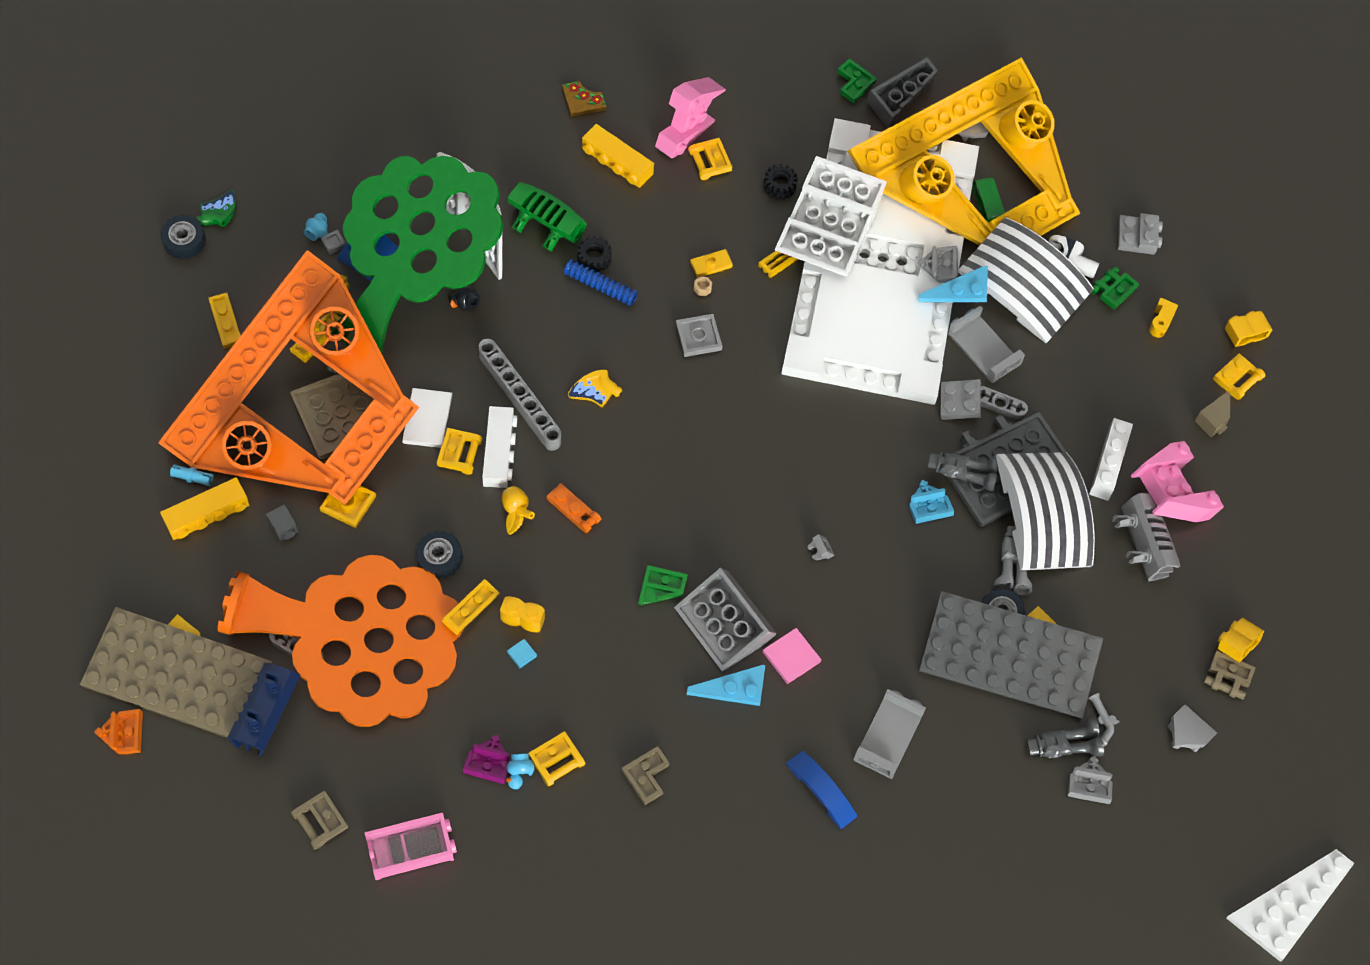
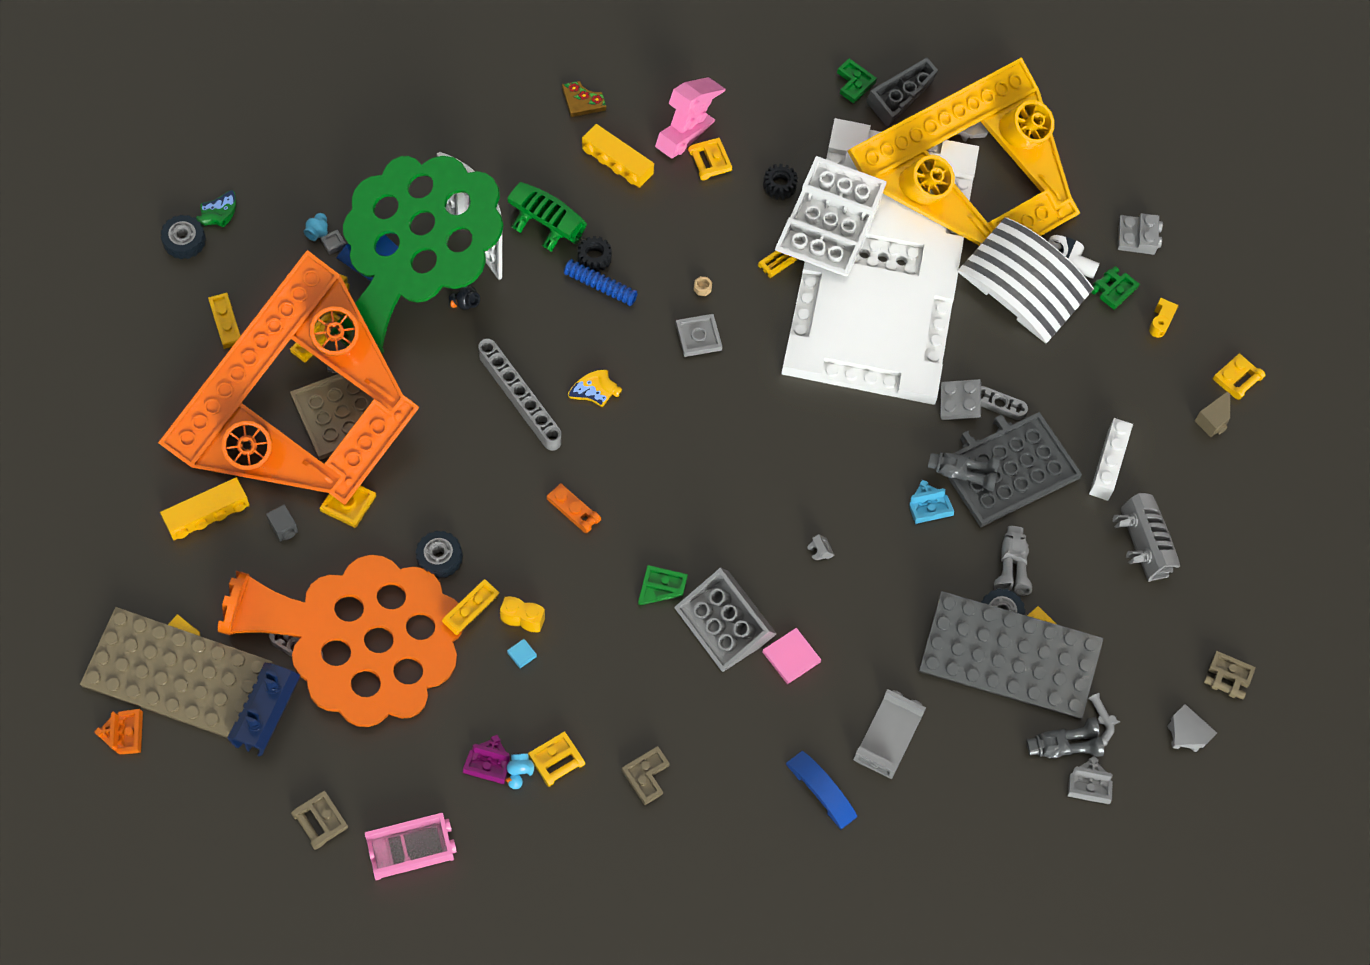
(191, 475): medium azure pin -> none
(430, 421): white tile -> none
(453, 447): yellow plate -> none
(498, 447): white brick -> none
(515, 503): yellow piece -> none
(711, 263): yellow plate -> none
(737, 687): medium azure wing -> none
(941, 263): light grey slope -> none
(966, 288): medium azure wing -> none
(984, 345): light grey panel -> none
(988, 198): green beam -> none
(1048, 510): slope -> none
(1170, 489): bright pink wedge -> none
(1240, 639): yellow brick -> none
(1248, 328): yellow brick -> none
(1287, 910): white wing -> none

